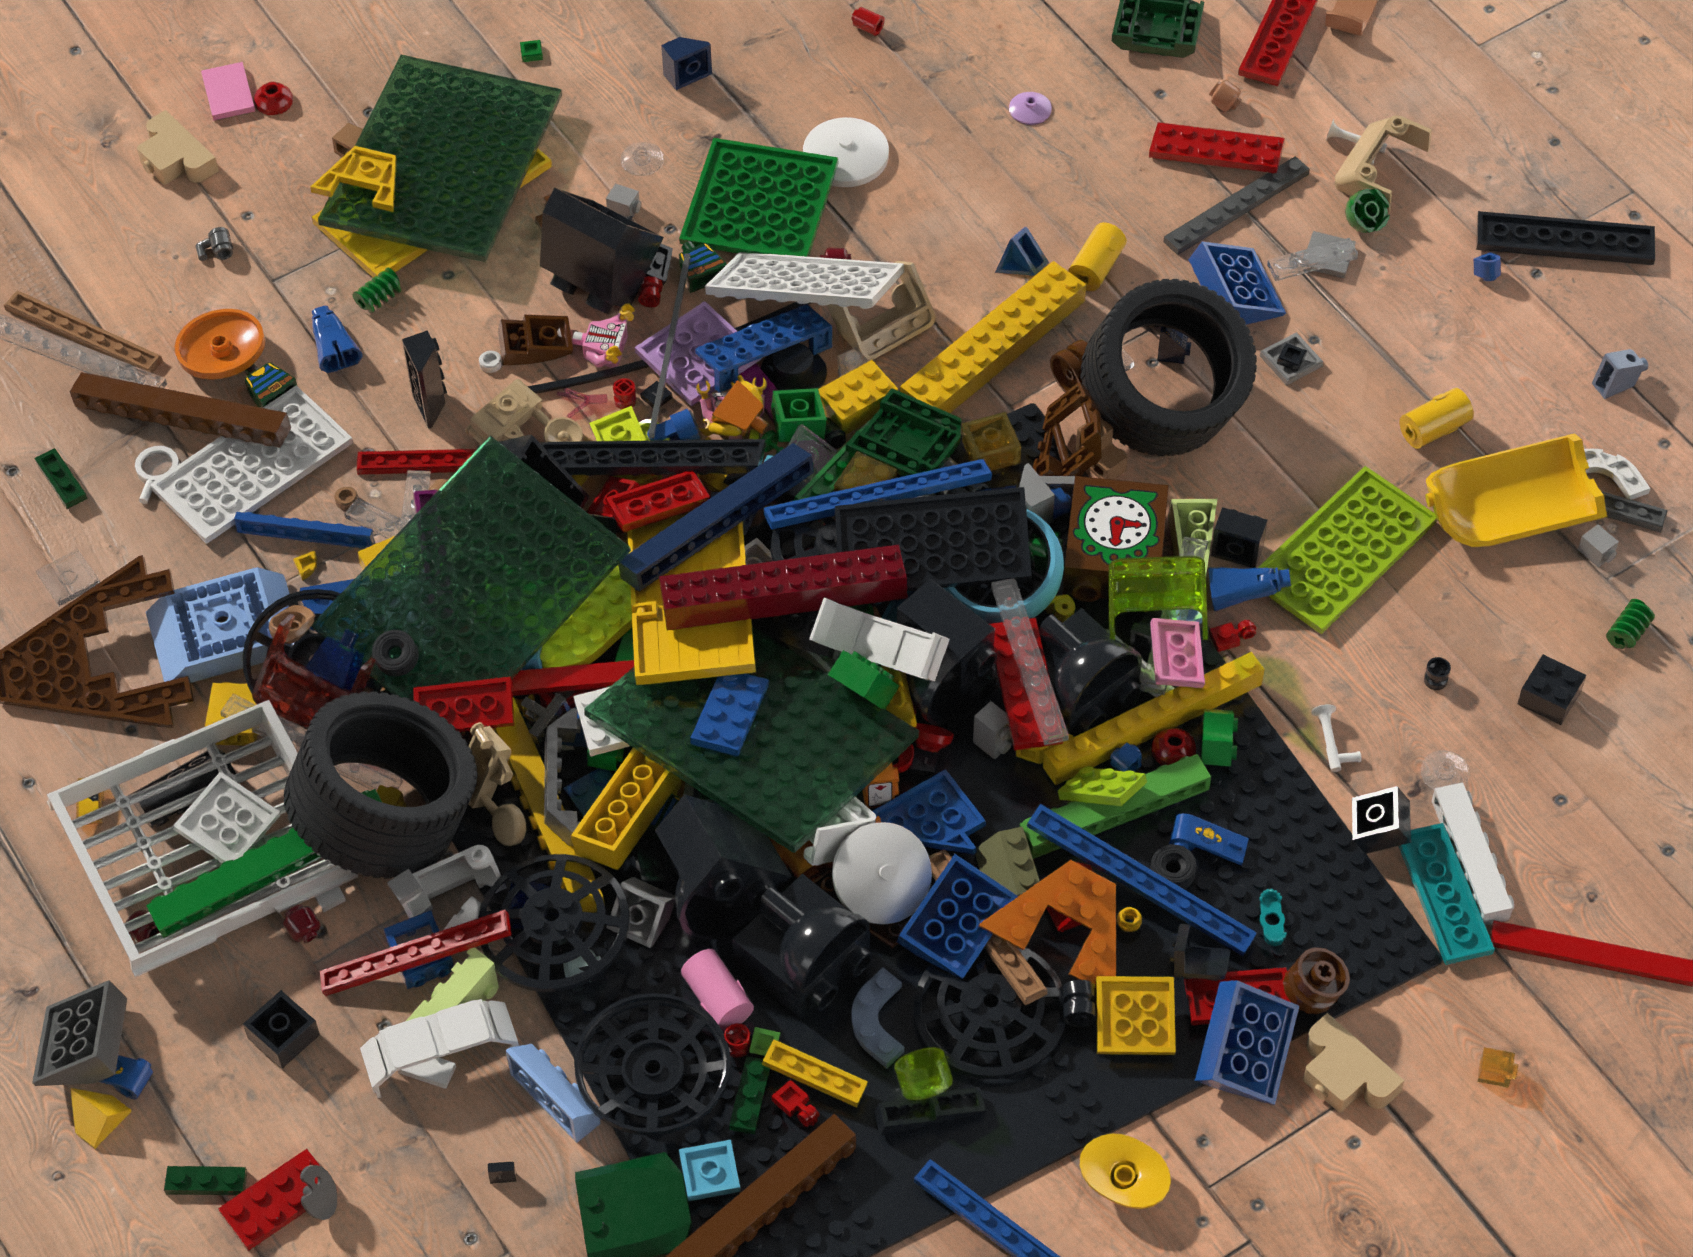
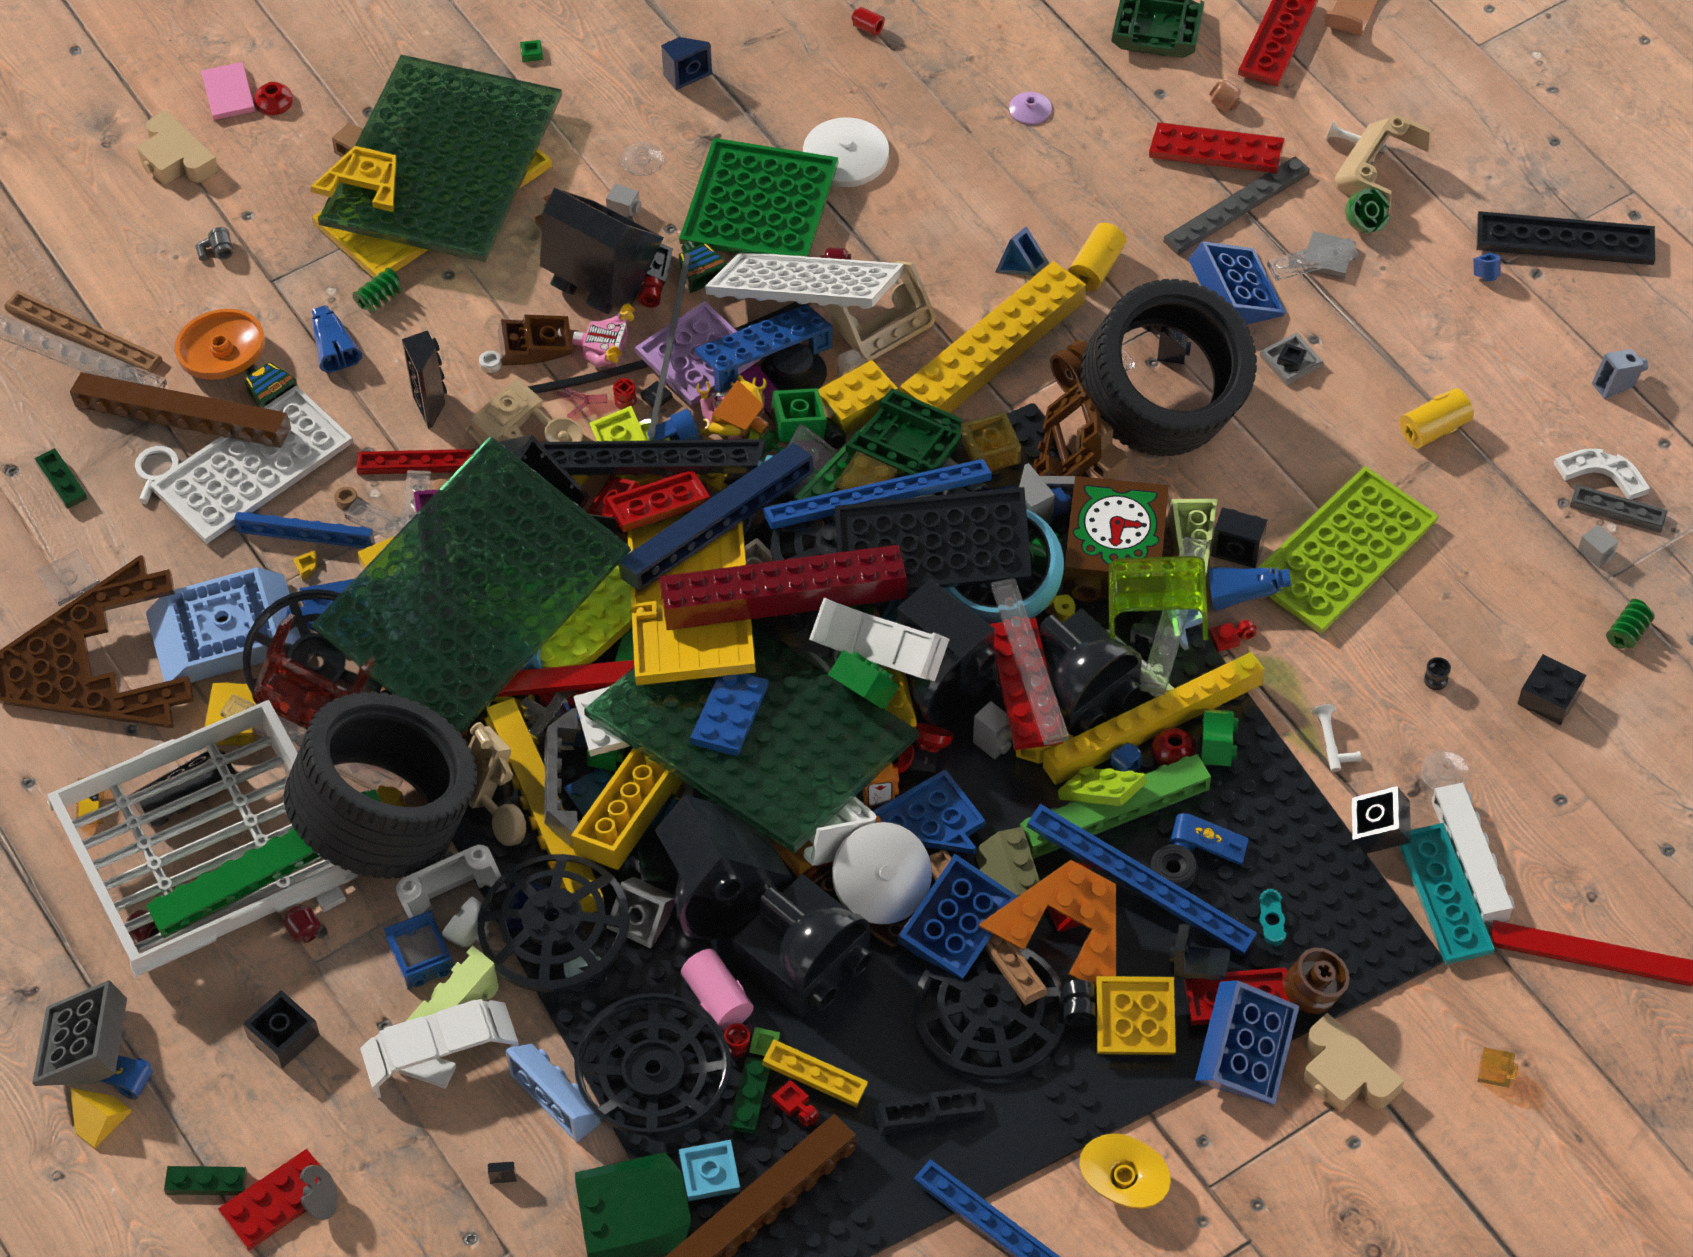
(226, 819): white plate -> none
(302, 622): medium nougat hat -> none
(338, 660): clear blue torso -> none
(388, 641): black tyre -> none
(405, 886): light grey tile -> none
(415, 953): red tile -> none
(471, 702): red plate -> none
(865, 1018): sand blue plate -> none
(923, 1073): clear neon green piece -> none
(1129, 913): yellow plate -> none
(1177, 653): bright pink tile -> none
(1516, 493): yellow panel -> none

